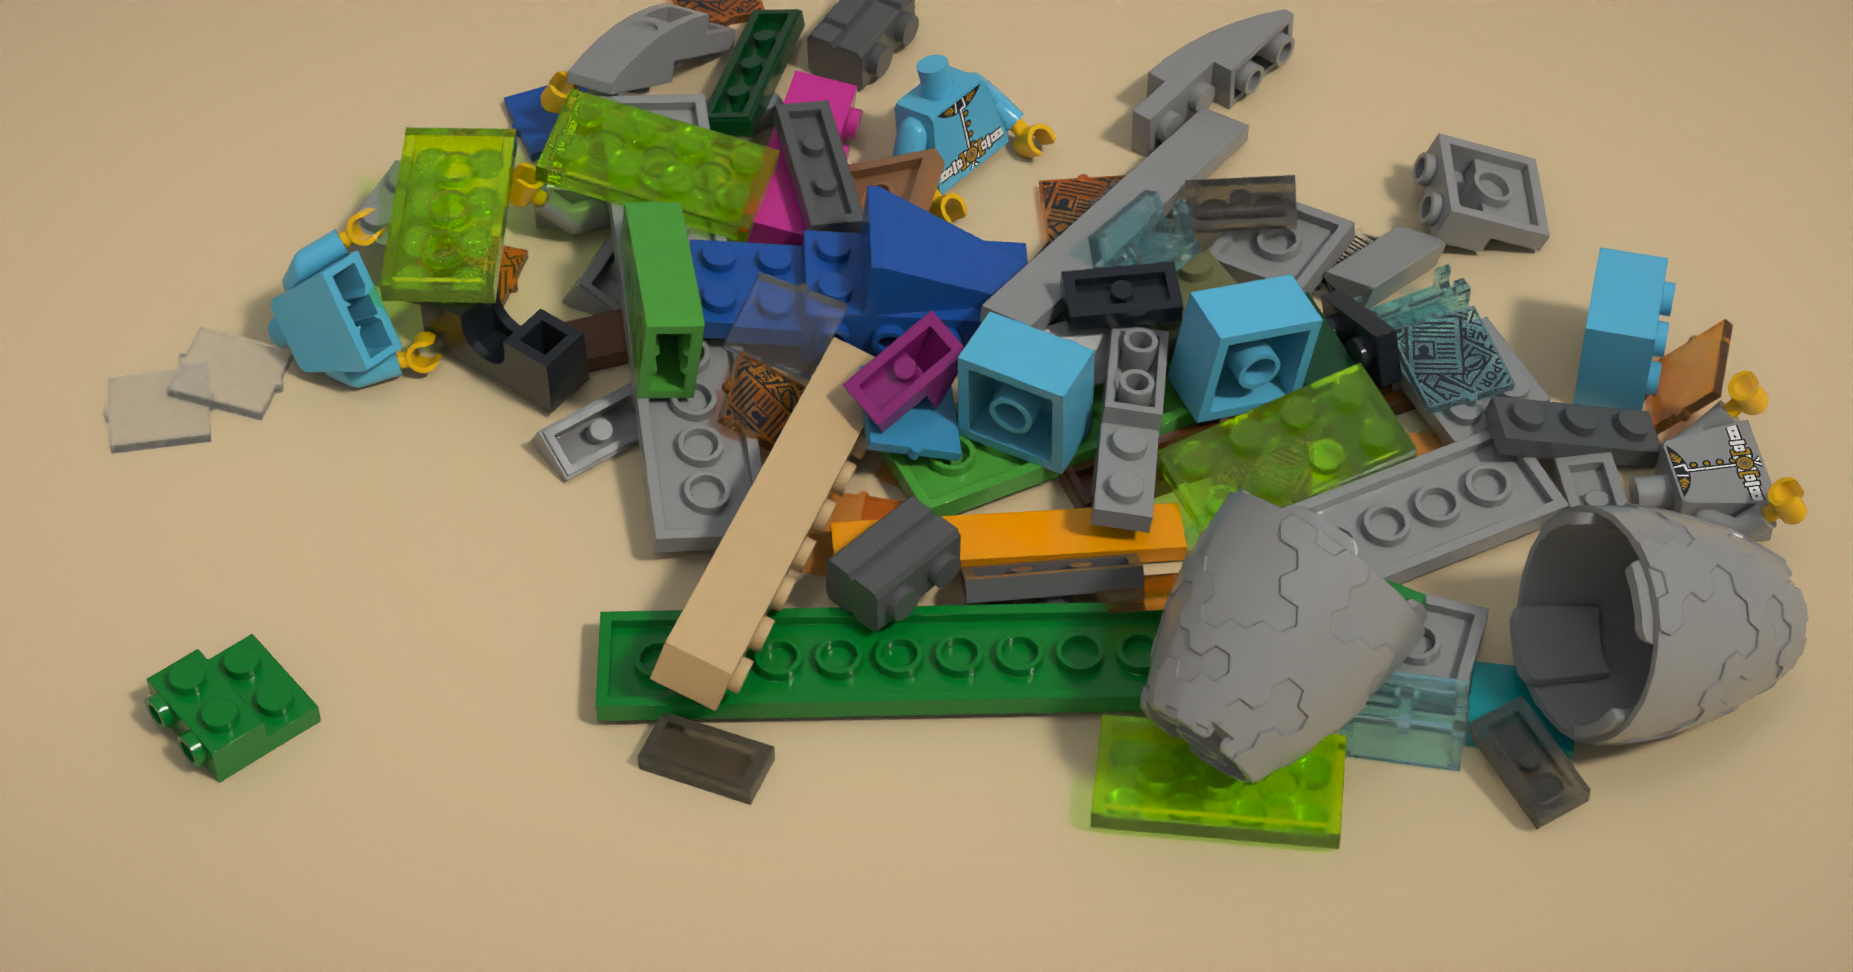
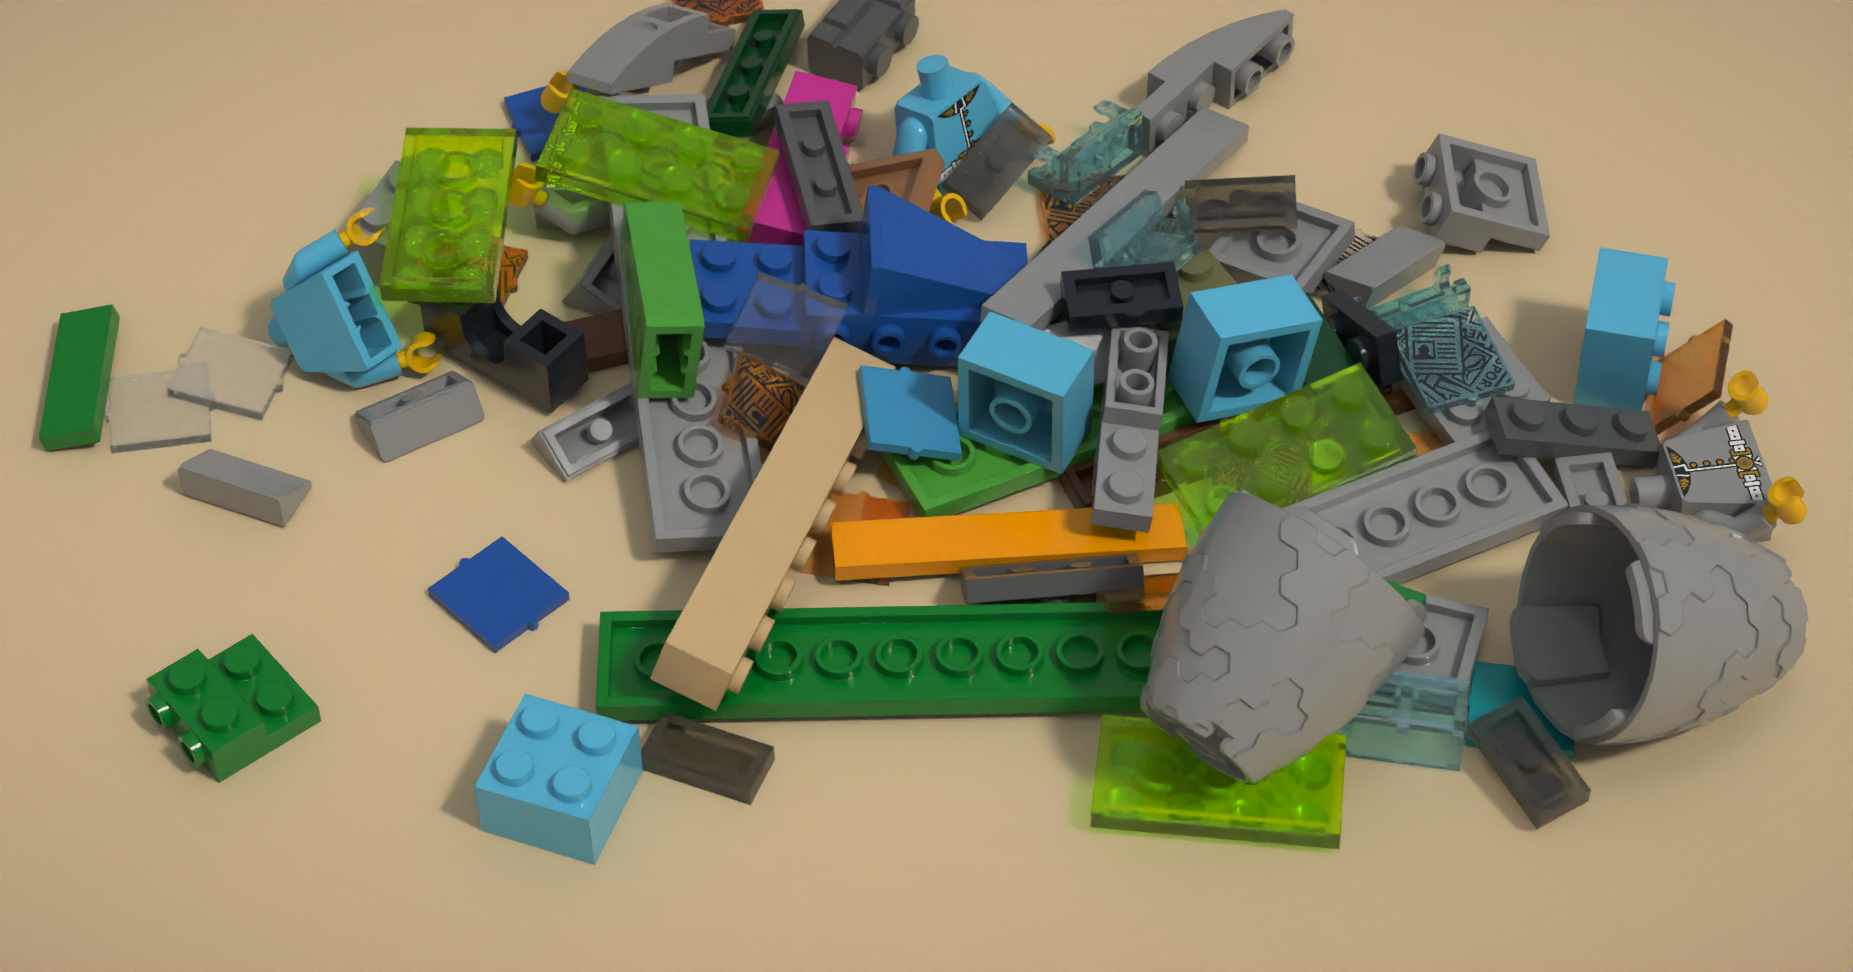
(79, 378): none -> green tile
(243, 486): none -> light grey slope
(420, 415): none -> light grey slope
(498, 594): none -> blue piece
(559, 778): none -> medium azure brick
(894, 564): dark grey brick -> none
(907, 371): magenta slope -> none
(996, 161): none -> clear smoke plate
(1090, 158): none -> clear light blue hinge

